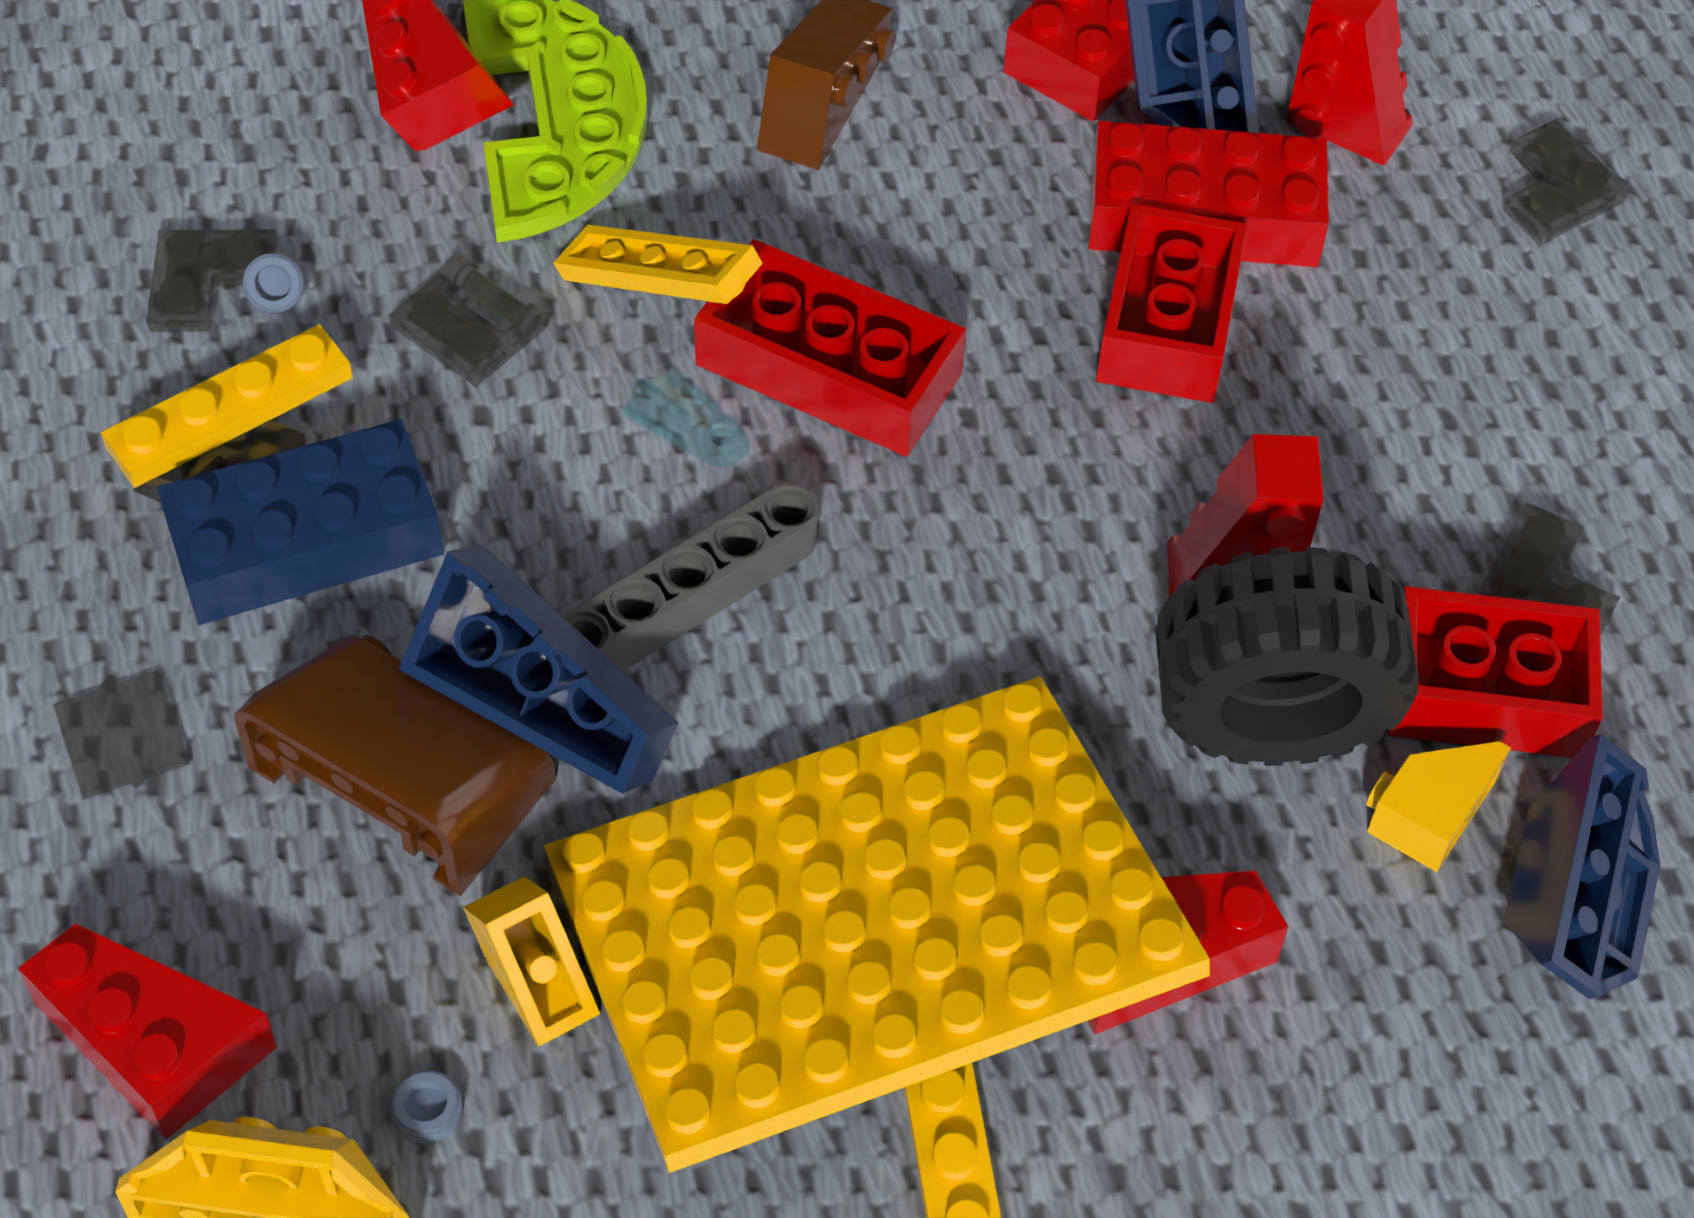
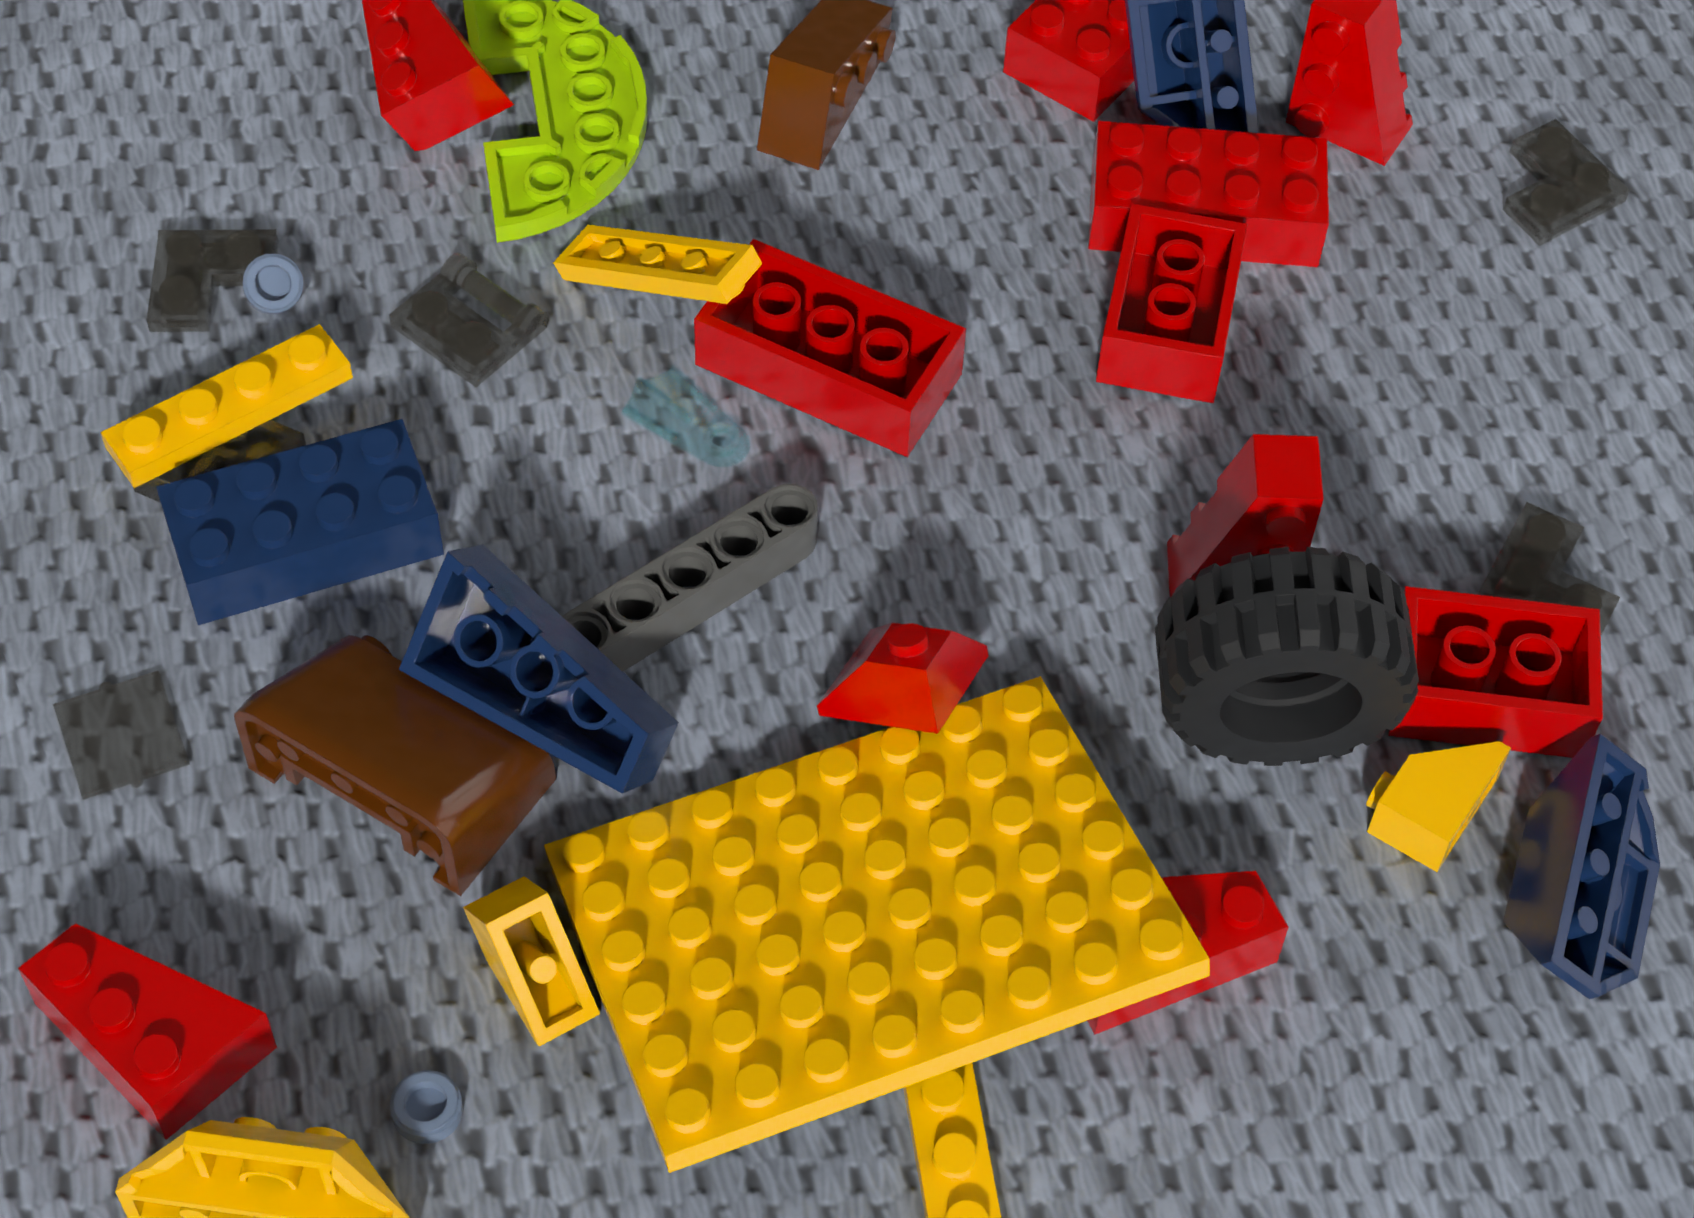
(905, 677): none -> red slope

